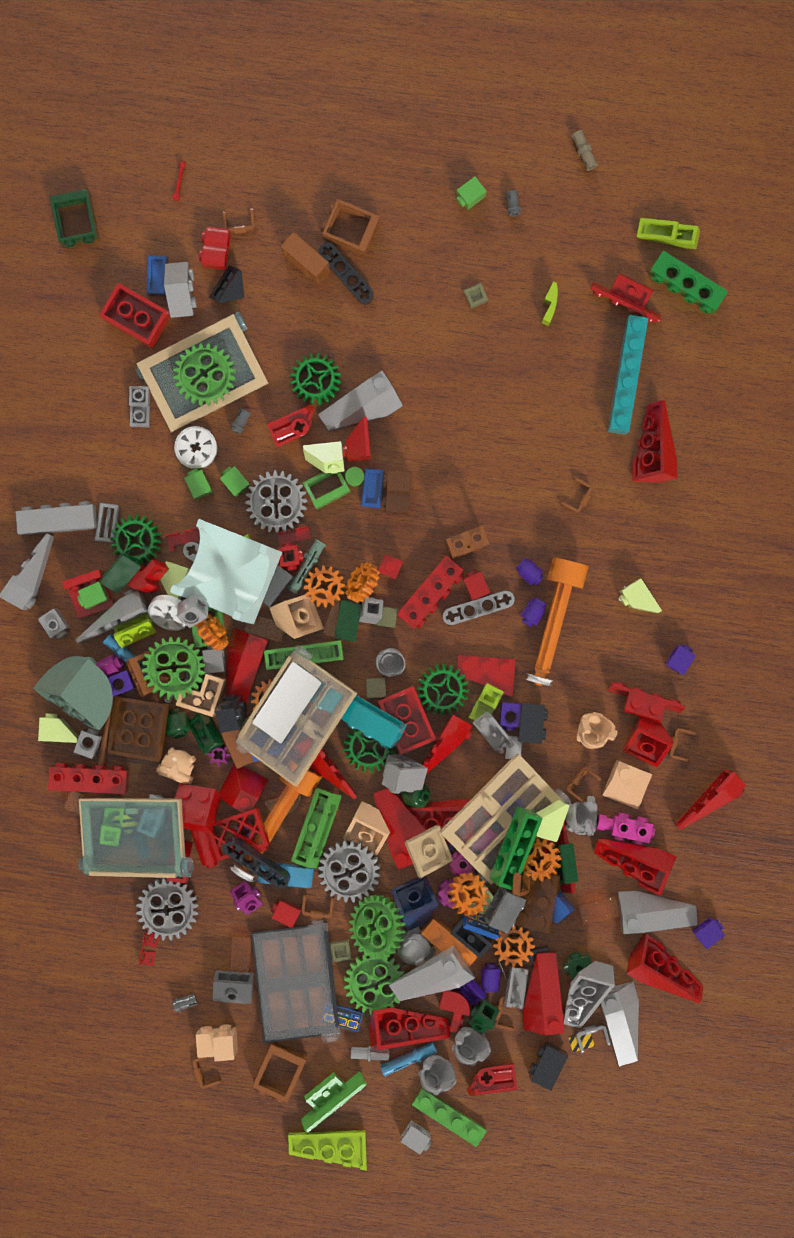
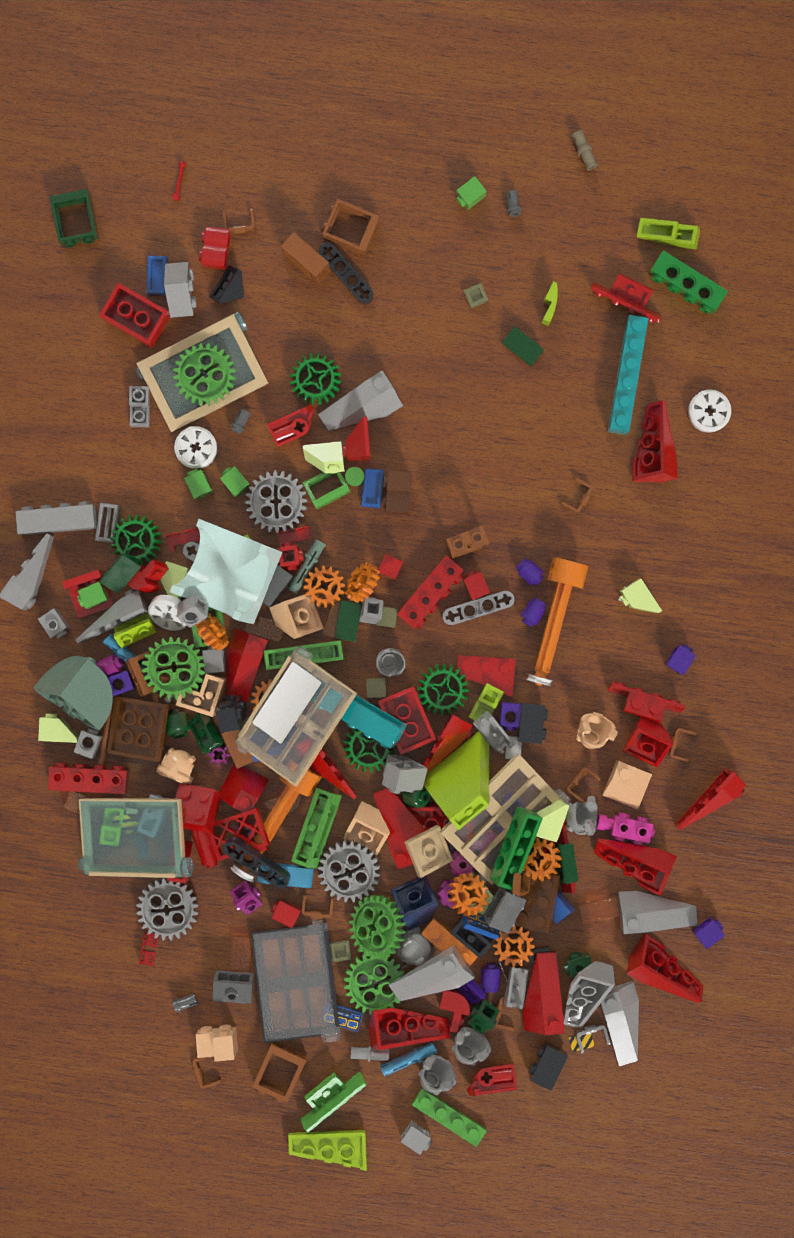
(462, 781): none -> lime slope
(522, 346): none -> dark green slope
(701, 419): none -> white wheel

